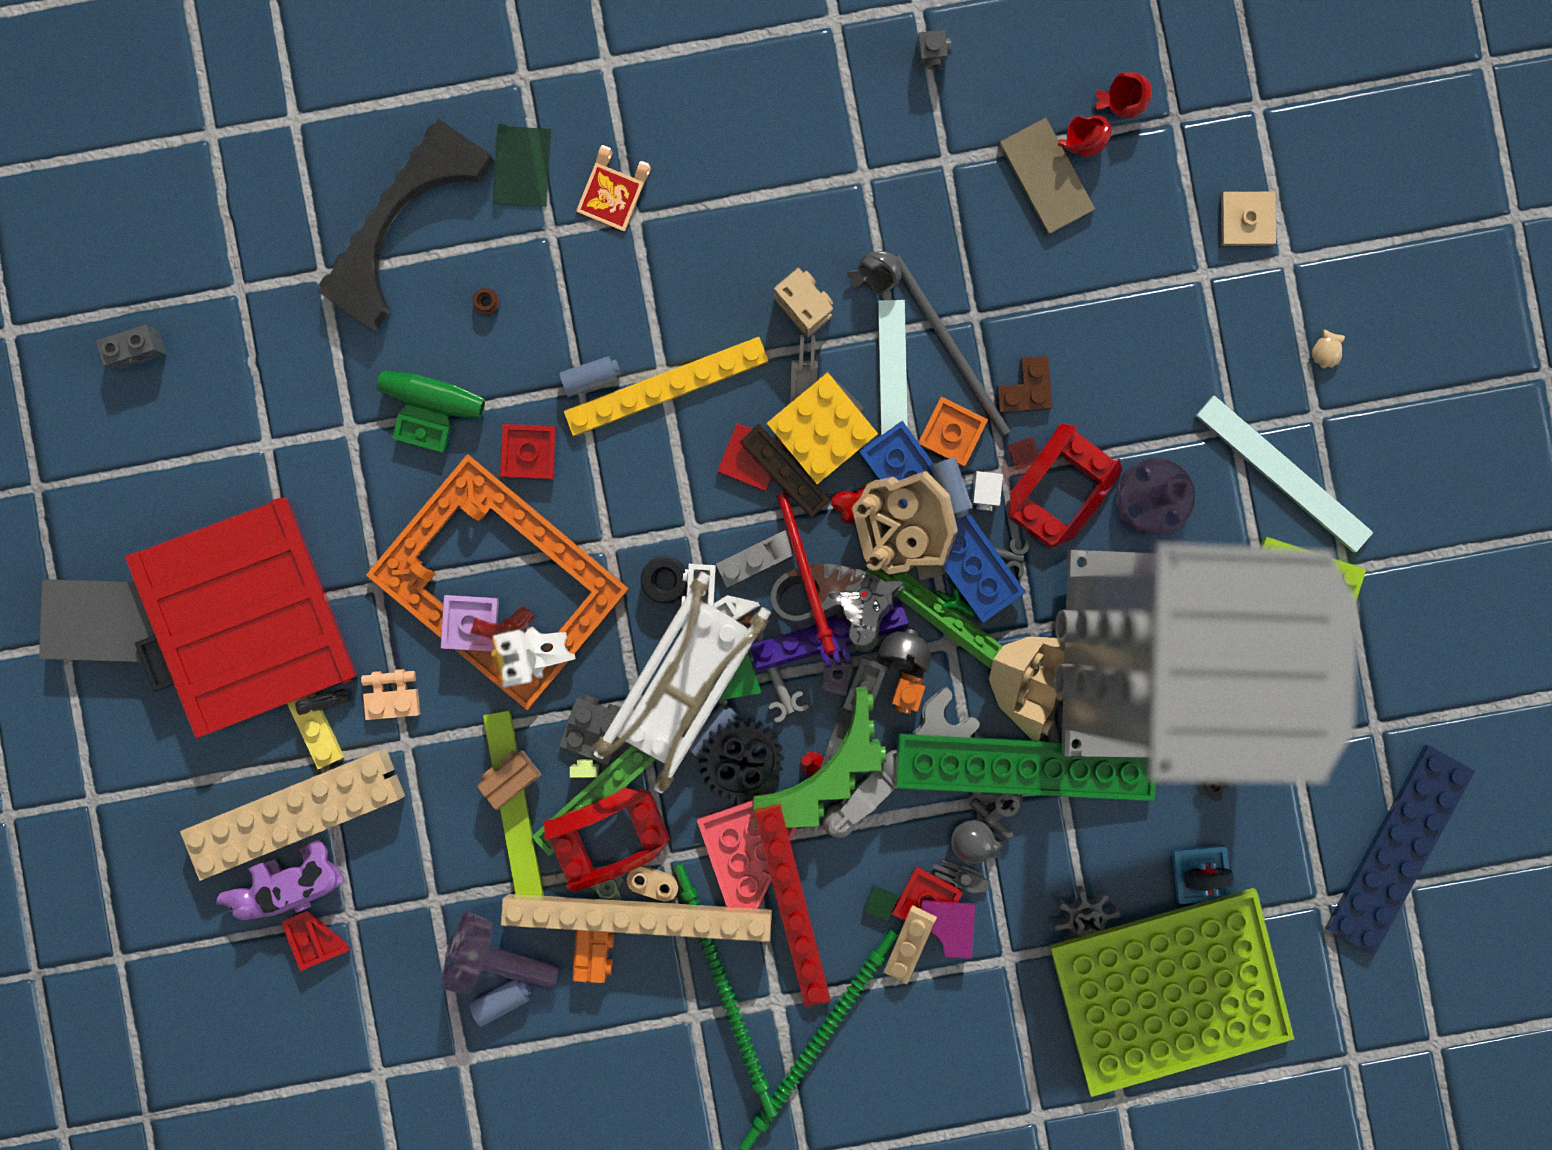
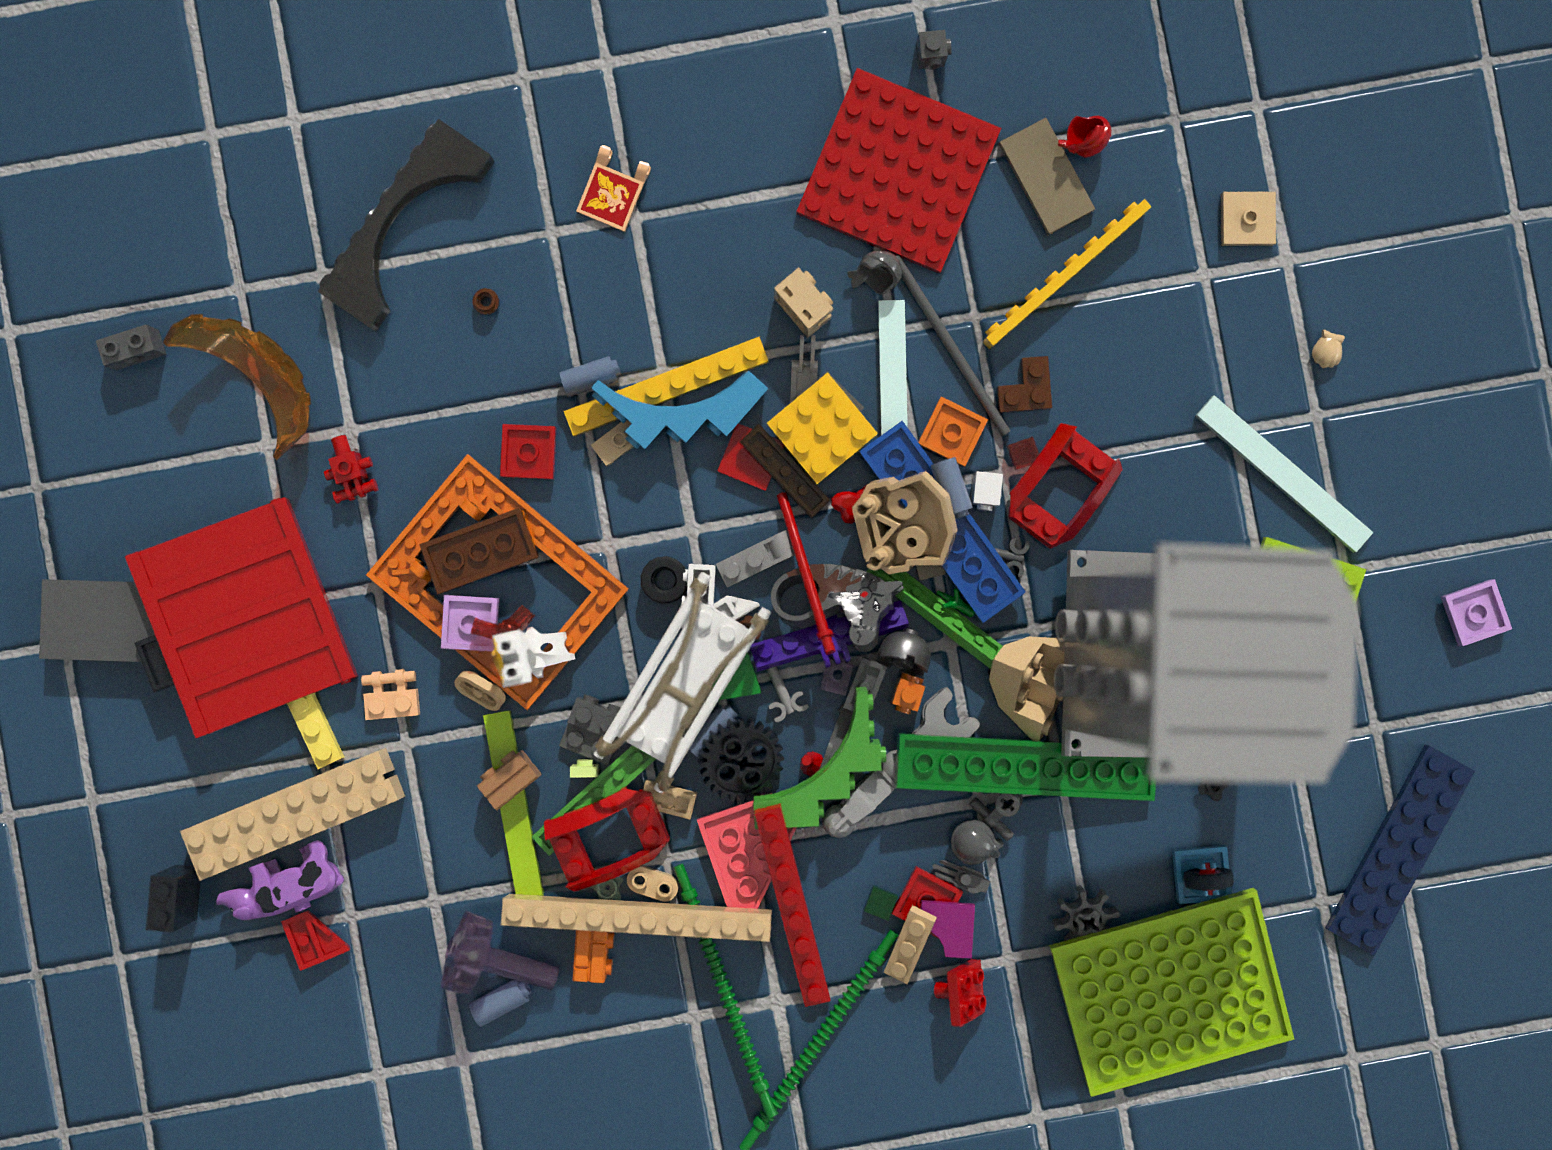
(173, 898): none -> black brick
(259, 360): none -> clear orange windscreen
(322, 701): black axle -> none
(347, 469): none -> red piece
(428, 407): green plate -> none
(479, 551): none -> reddish brown plate
(480, 690): none -> tan plate
(521, 166): clear green piece -> none
(612, 444): none -> tan plate
(646, 420): none -> dark azure arch
(674, 800): none -> tan plate
(898, 170): none -> red plate
(964, 992): none -> red plate
(1073, 266): none -> yellow plate
(1127, 95): red hat -> none
(1156, 496): clear purple piece -> none
(1476, 612): none -> lavender plate

